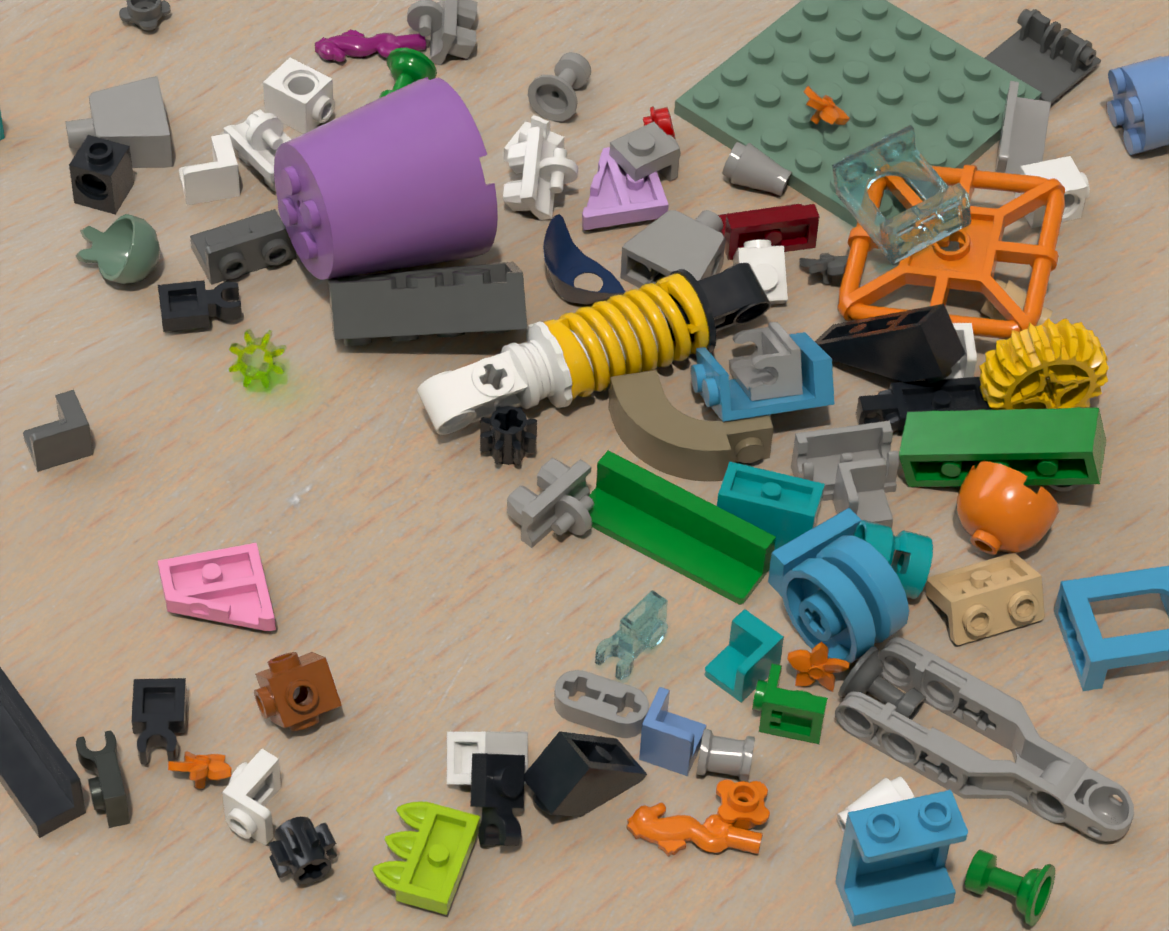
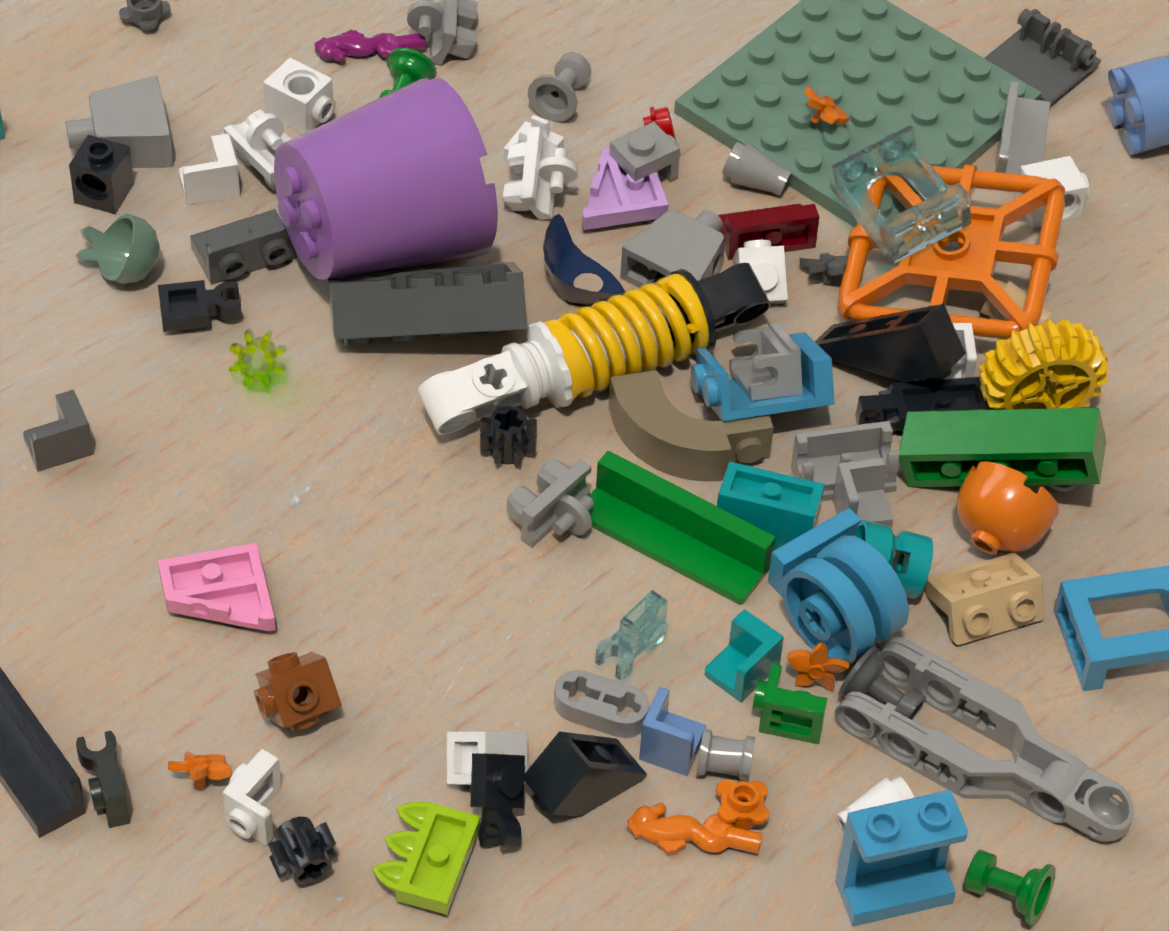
(158, 714): black plate -> none

